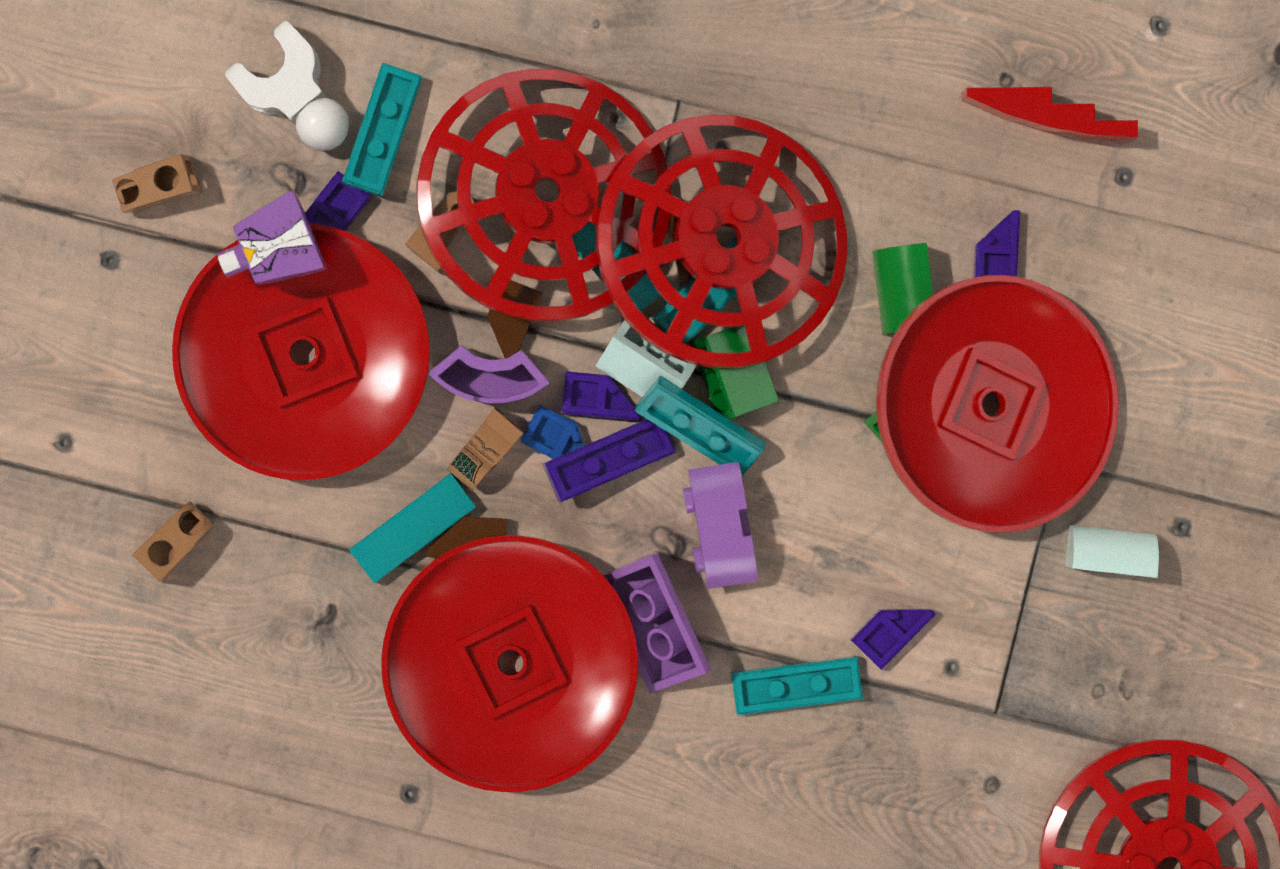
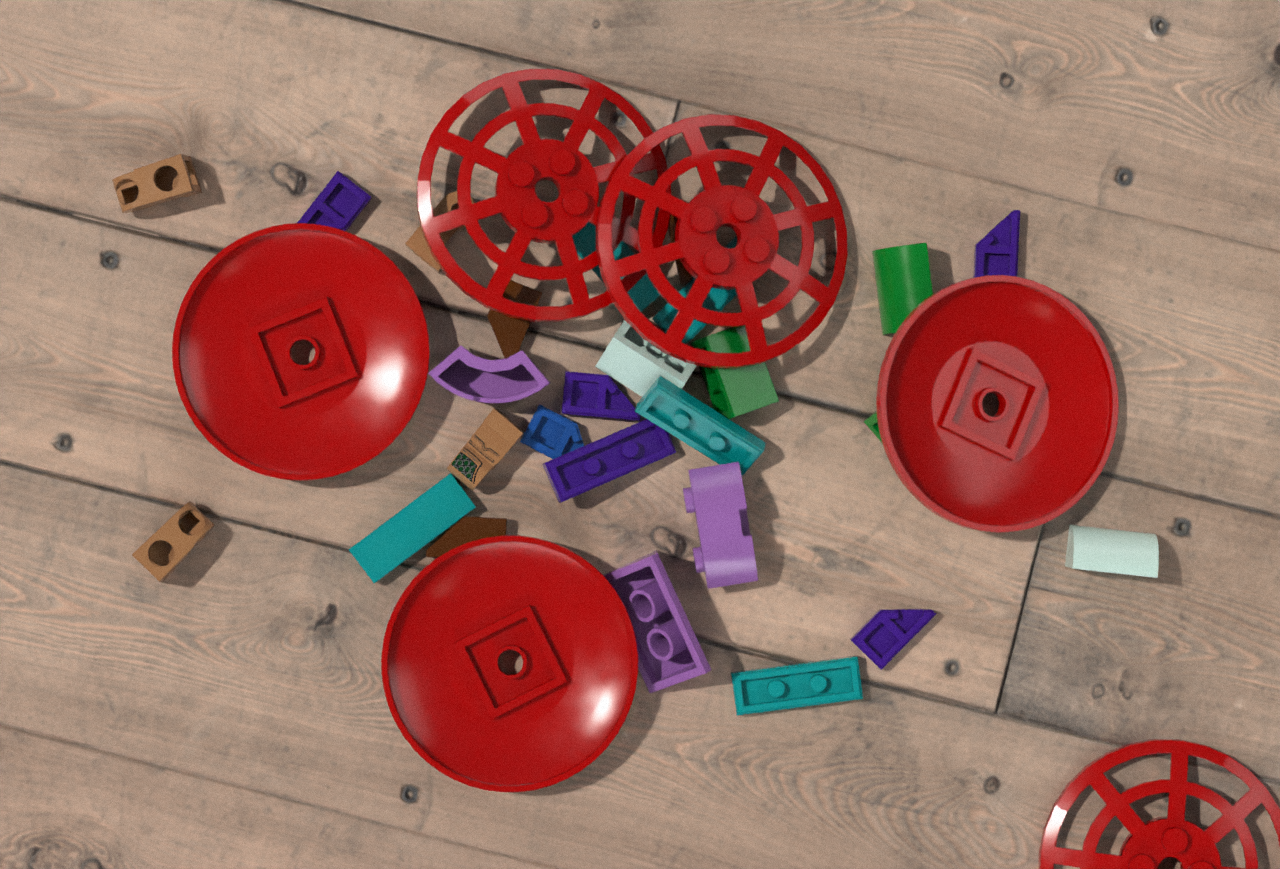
(274, 243): medium lavender torso -> none
(295, 93): white piece -> none
(382, 130): teal tile -> none
(1035, 109): red slope -> none

